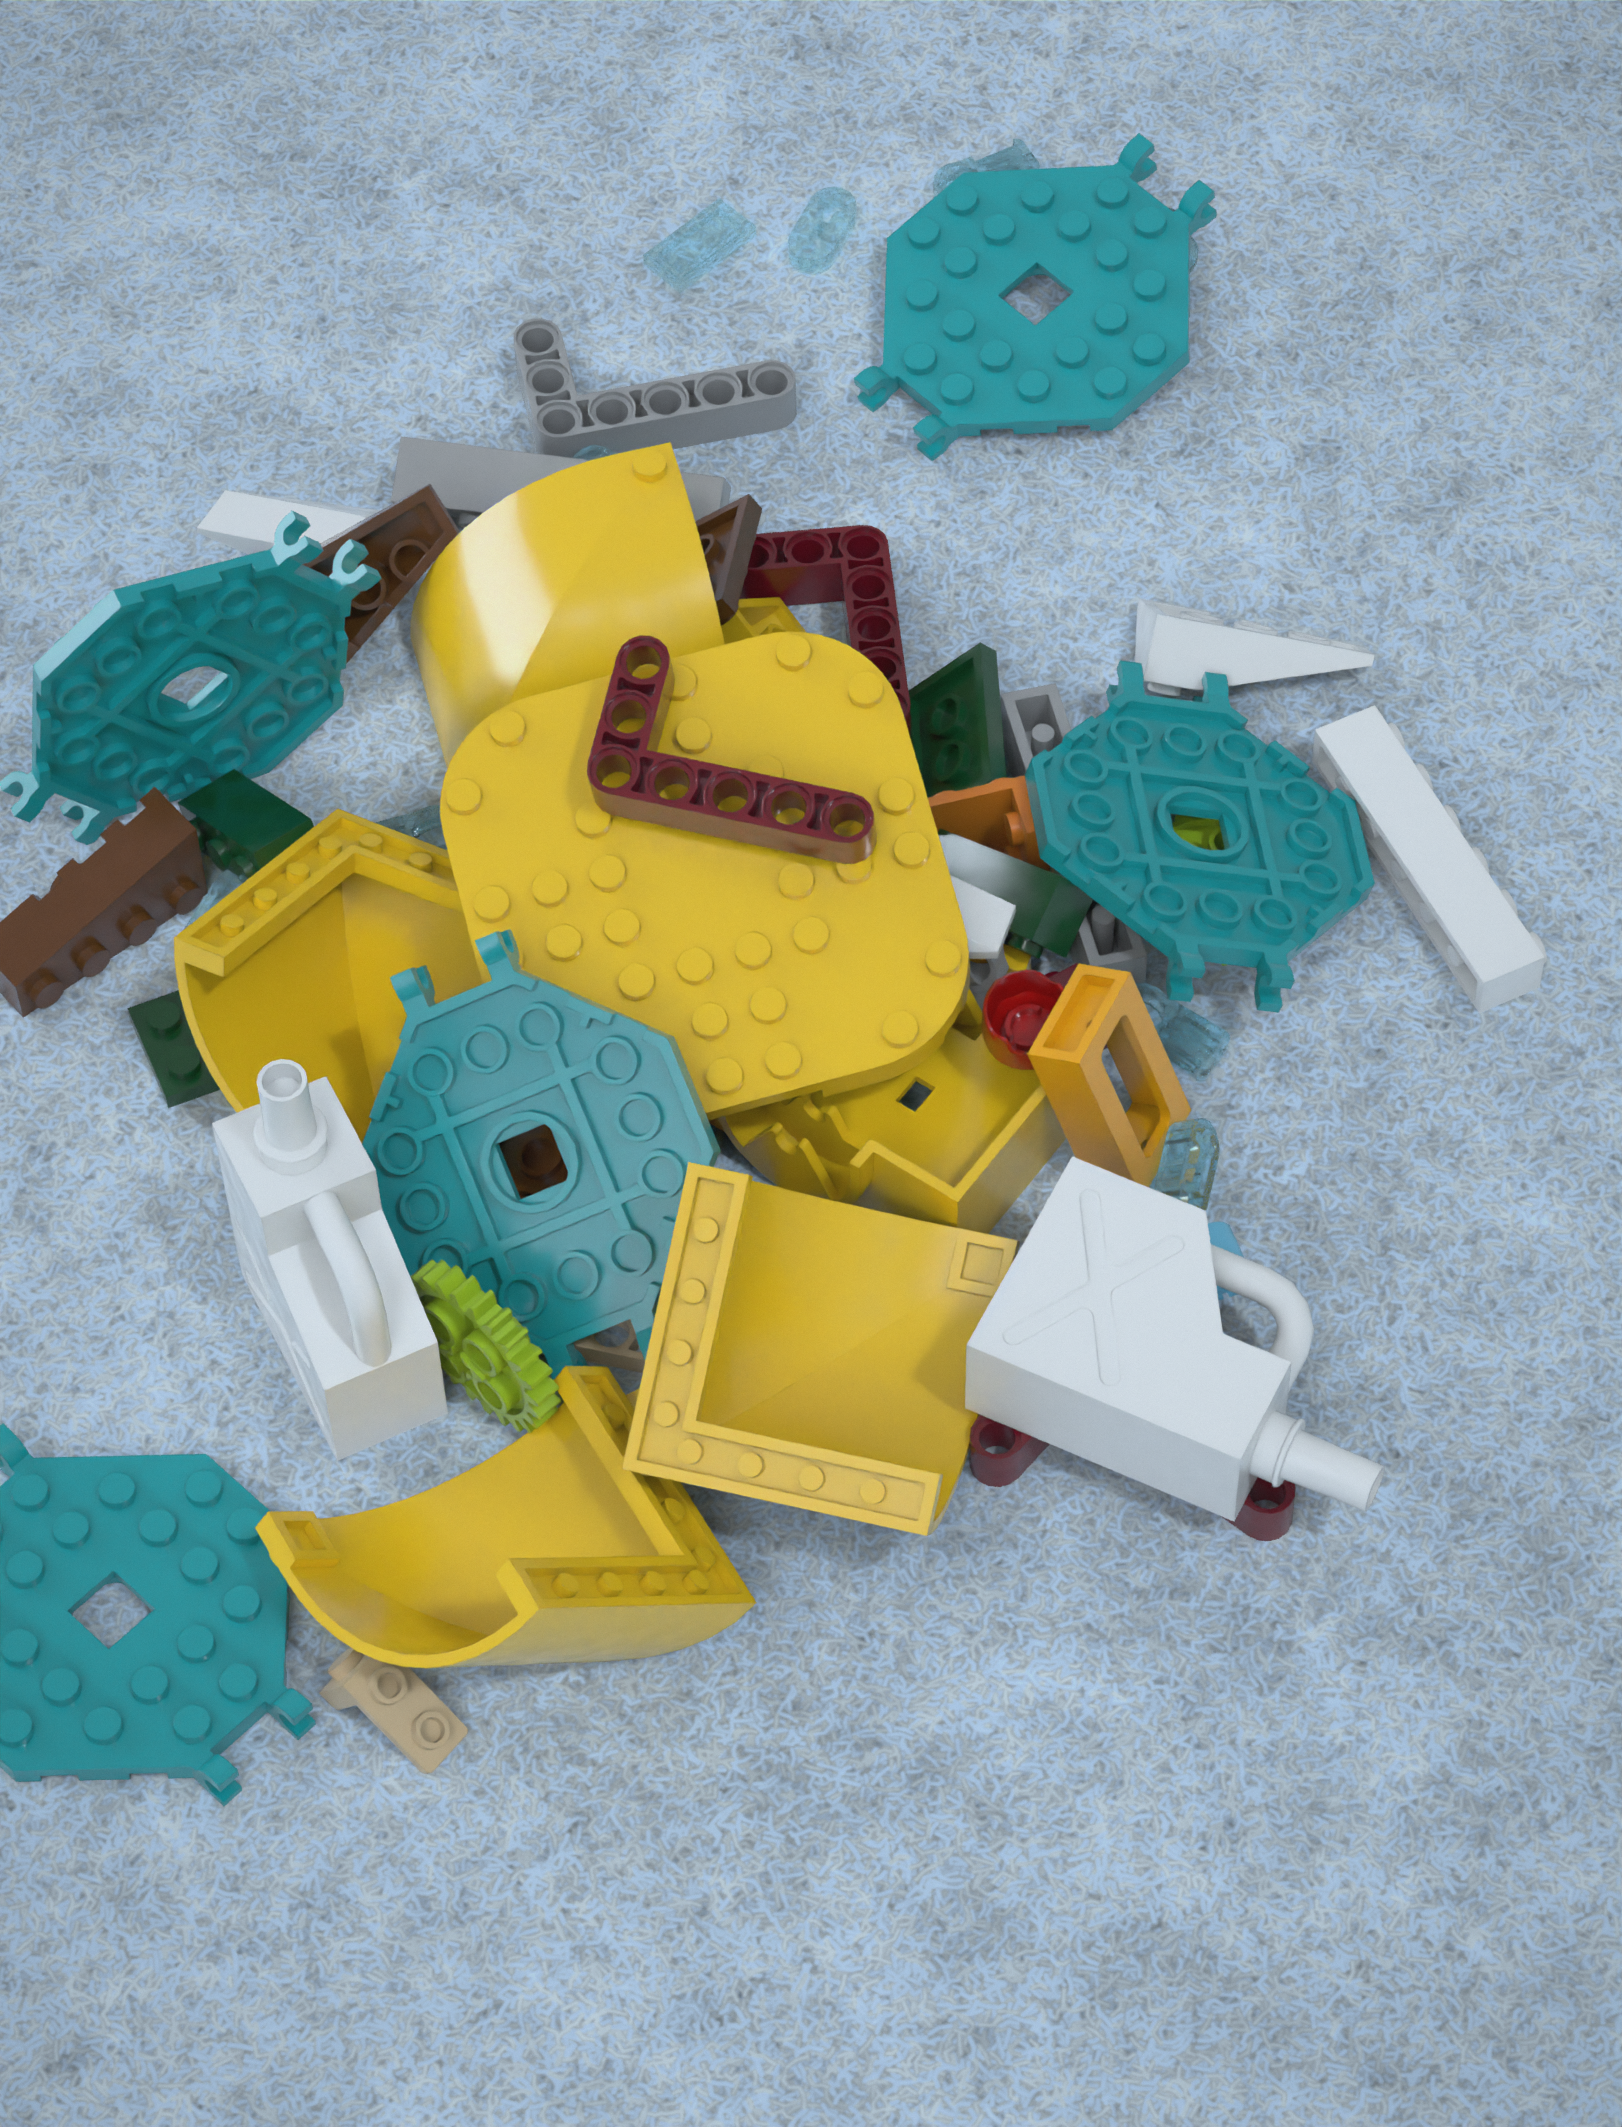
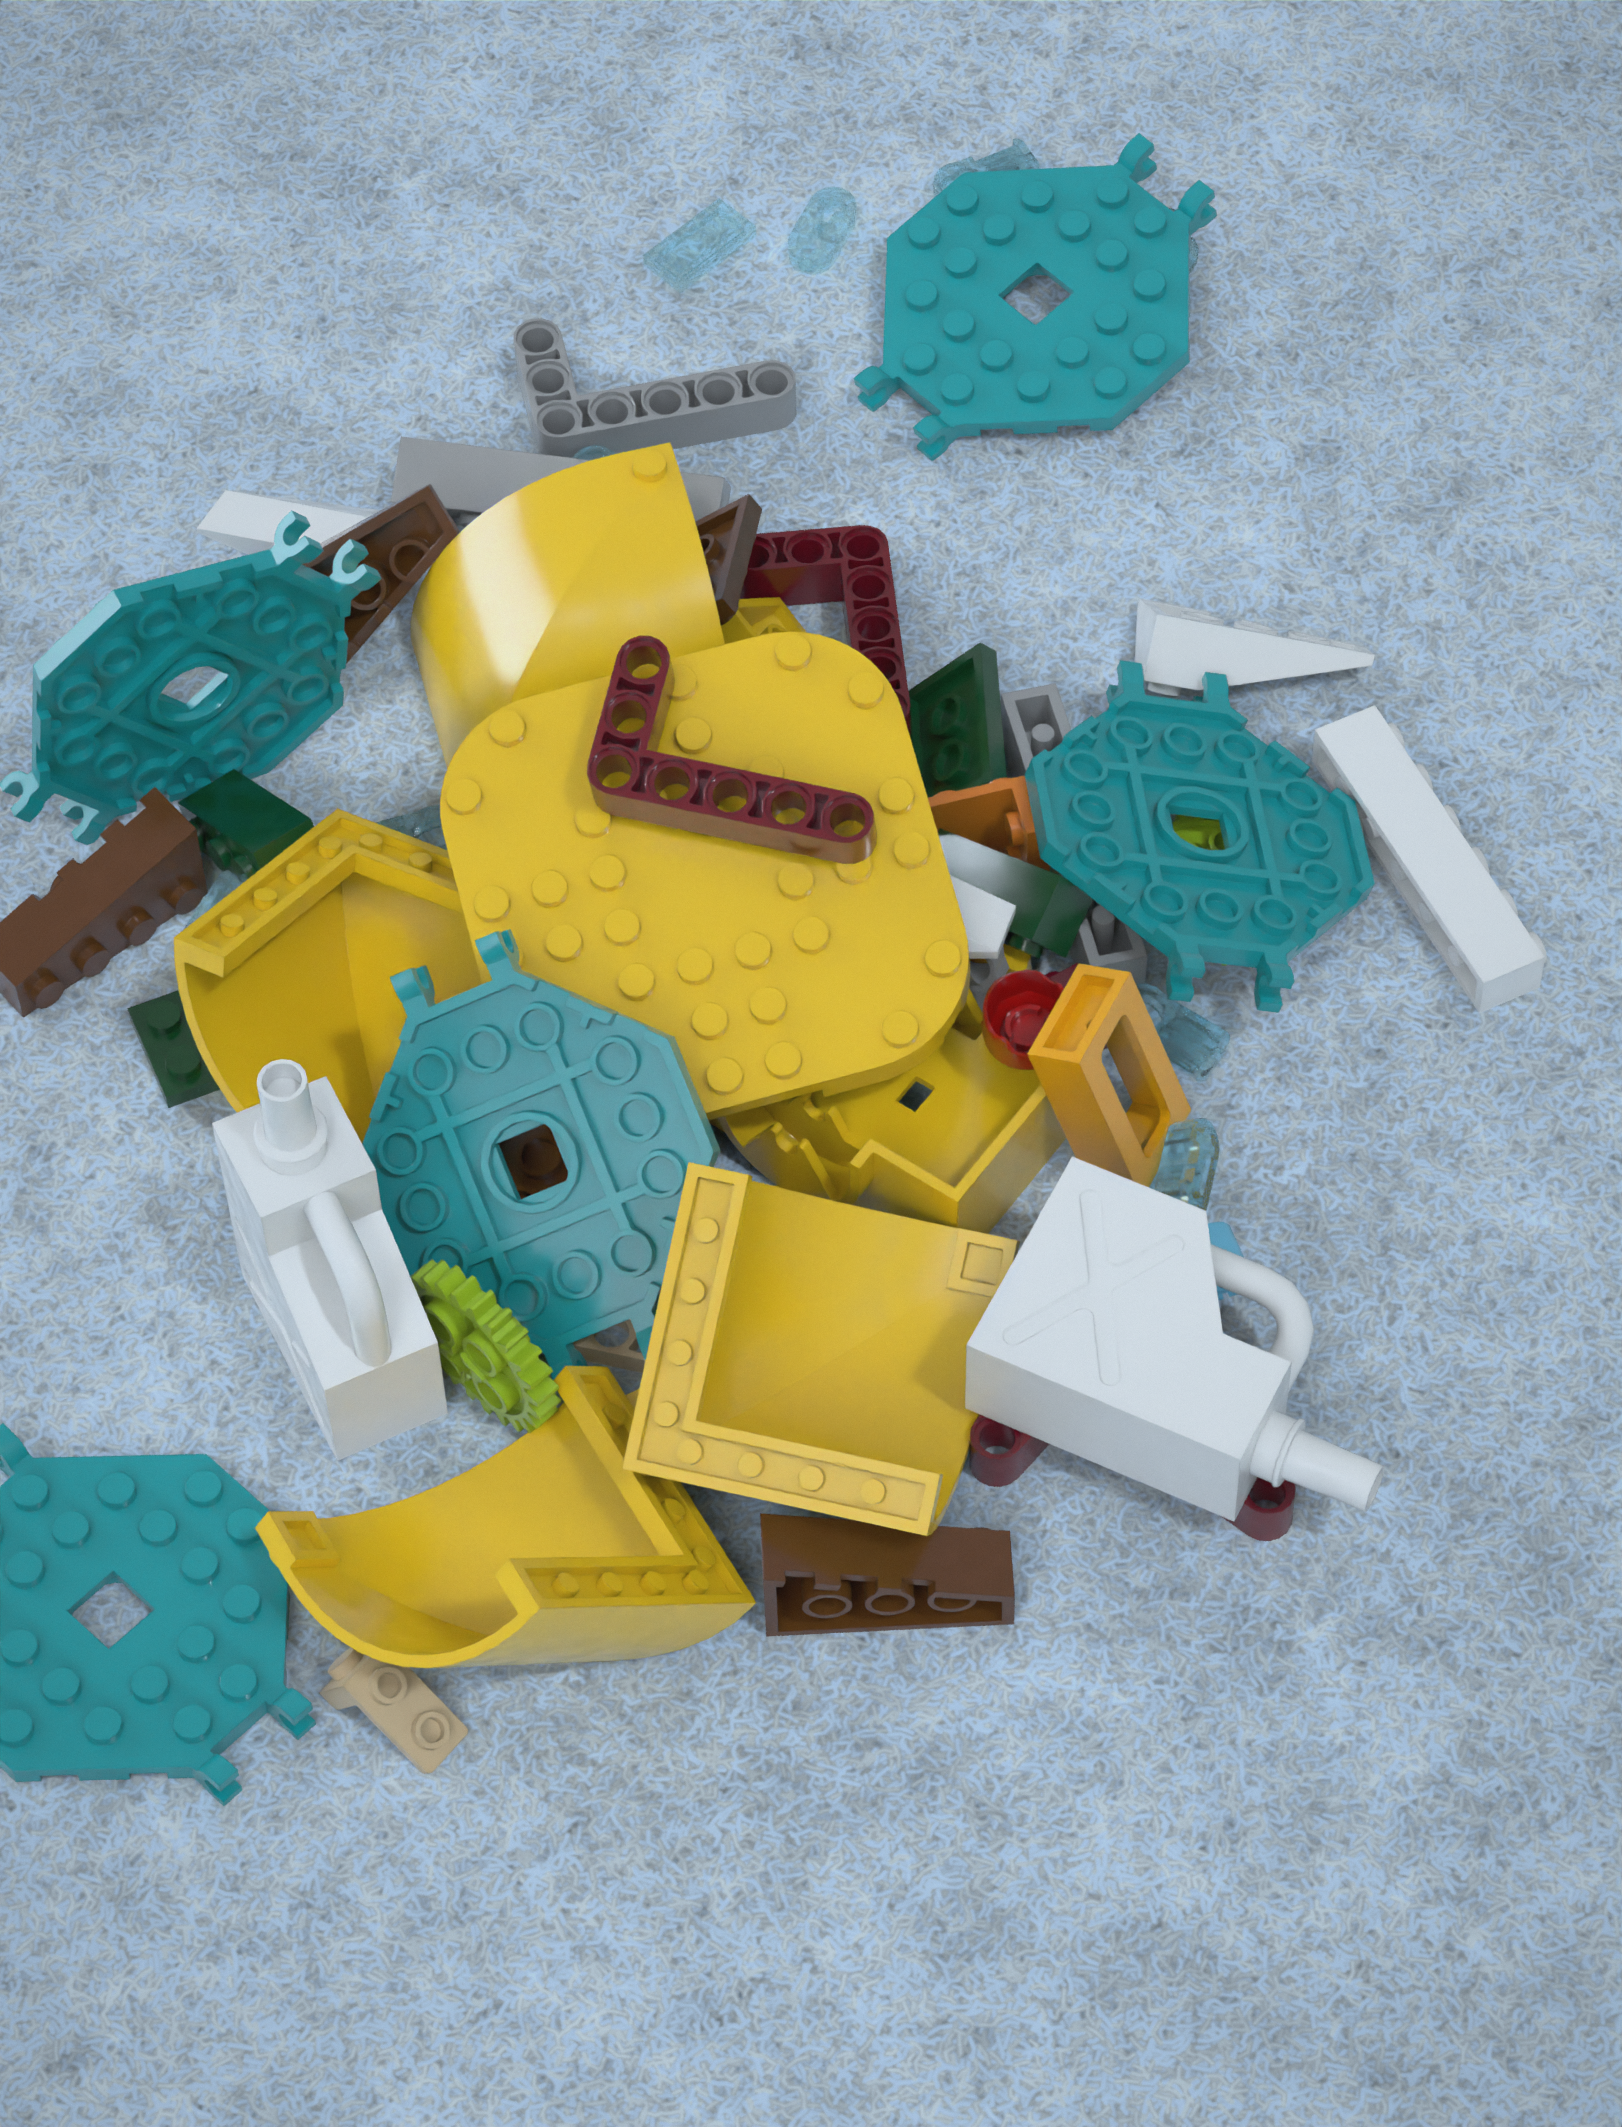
(880, 1578): none -> reddish brown wedge

